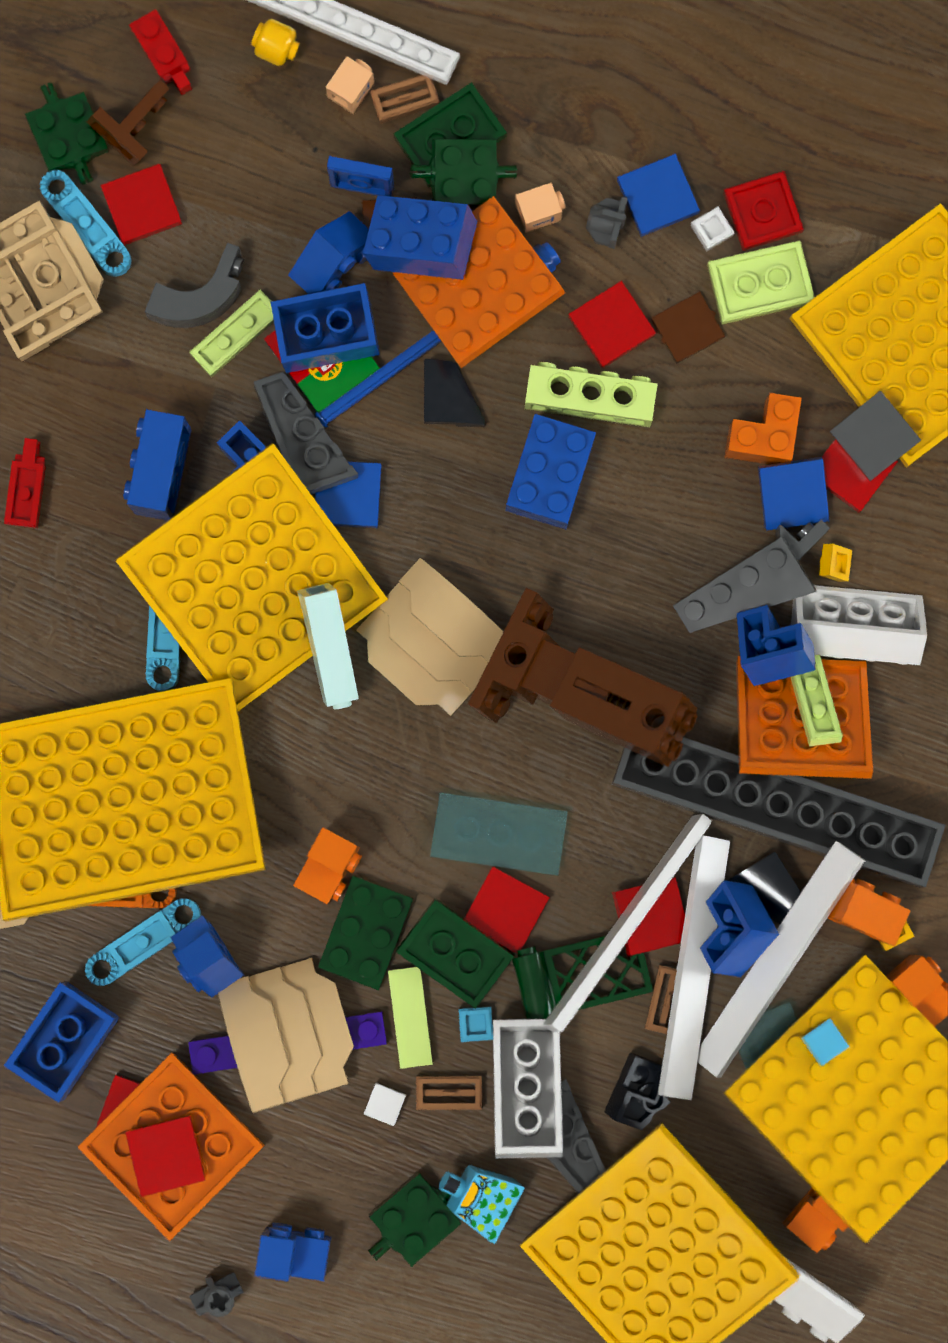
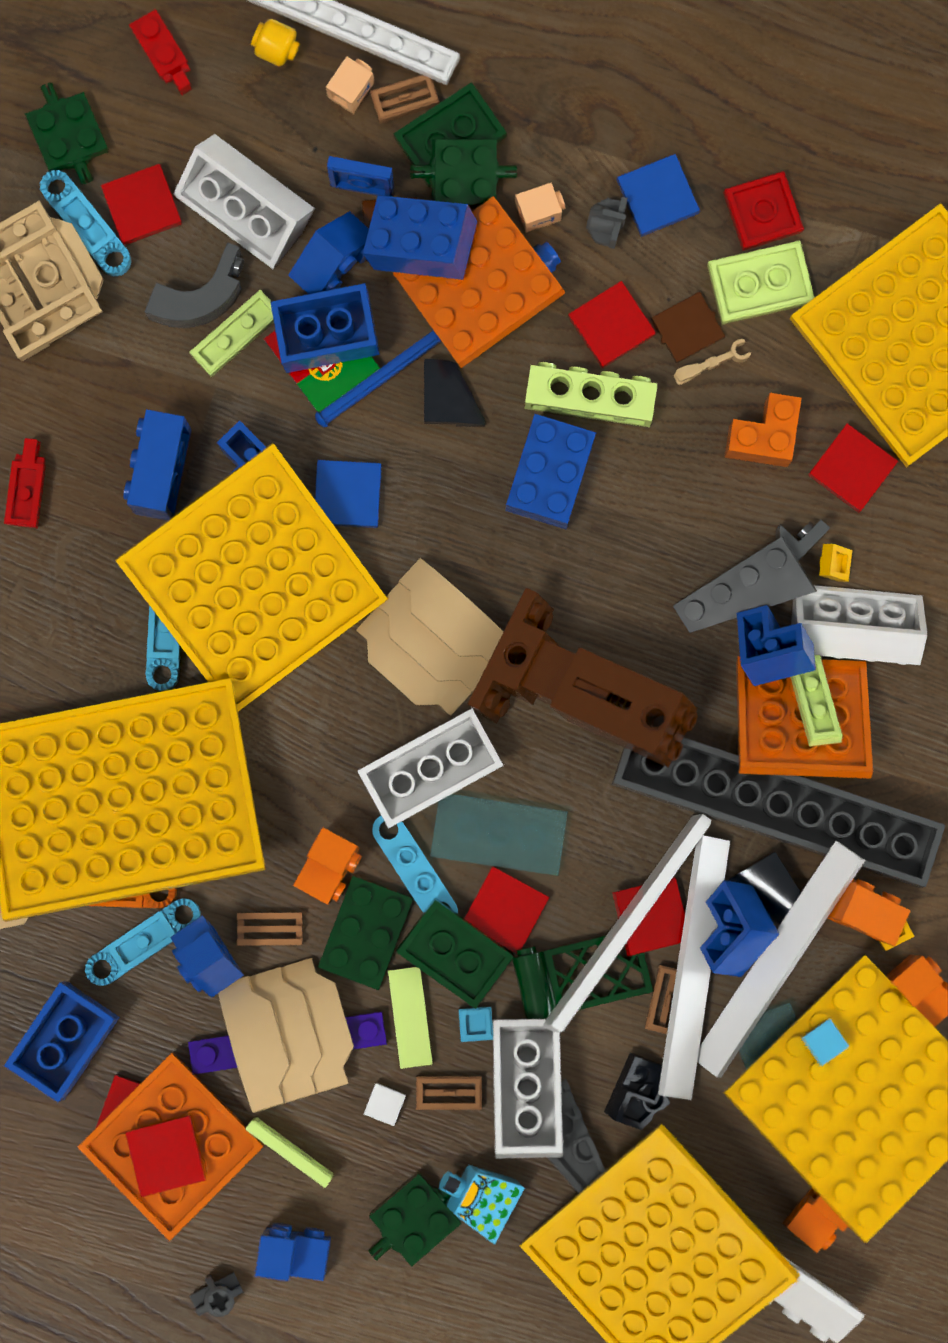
(118, 134): reddish brown bracket -> none
(241, 929): none -> medium nougat tile
(243, 200): none -> white slope
(290, 1151): none -> yellowish green tile
(301, 436): dark grey wing -> none
(328, 644): light aqua slope -> none
(413, 867): none -> medium azure plate
(430, 768): none -> white slope
(689, 372): none -> tan piece
(712, 228): white tile -> none
(793, 493): blue tile -> none
(875, 436): dark grey tile -> none

